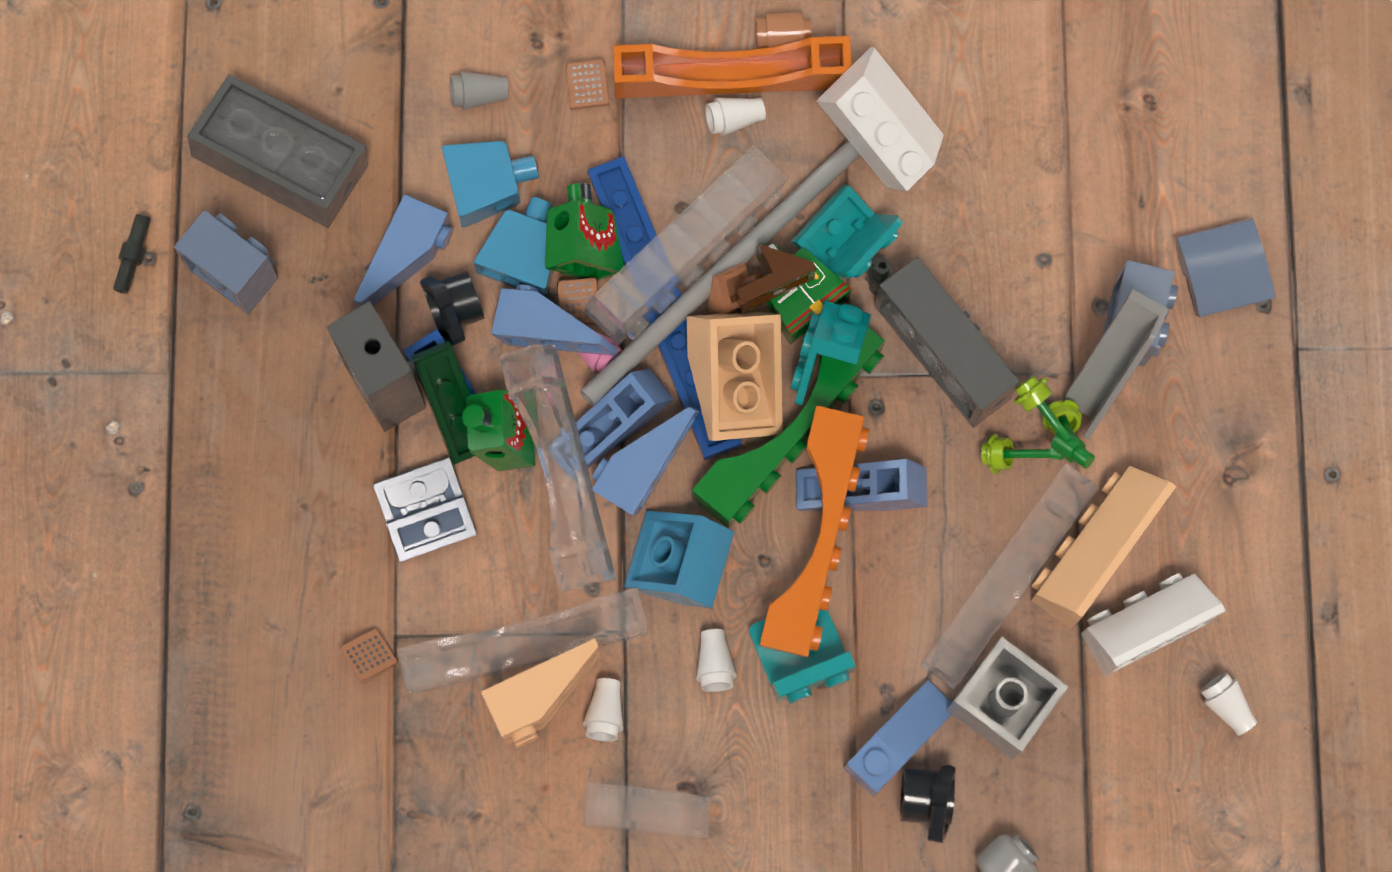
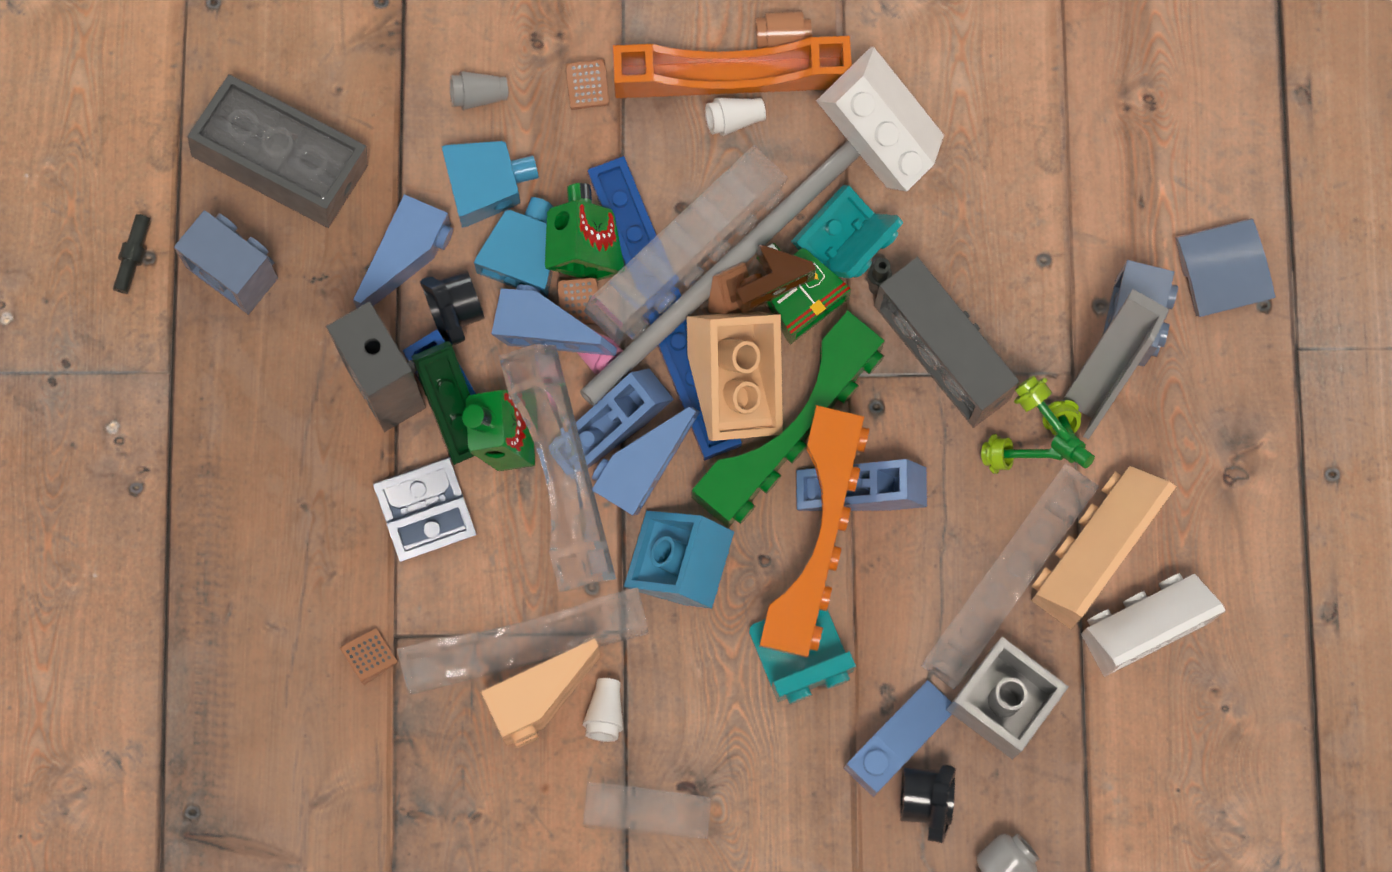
(715, 662): white cone -> none
(833, 333): teal bracket -> none
(1229, 703): white cone -> none

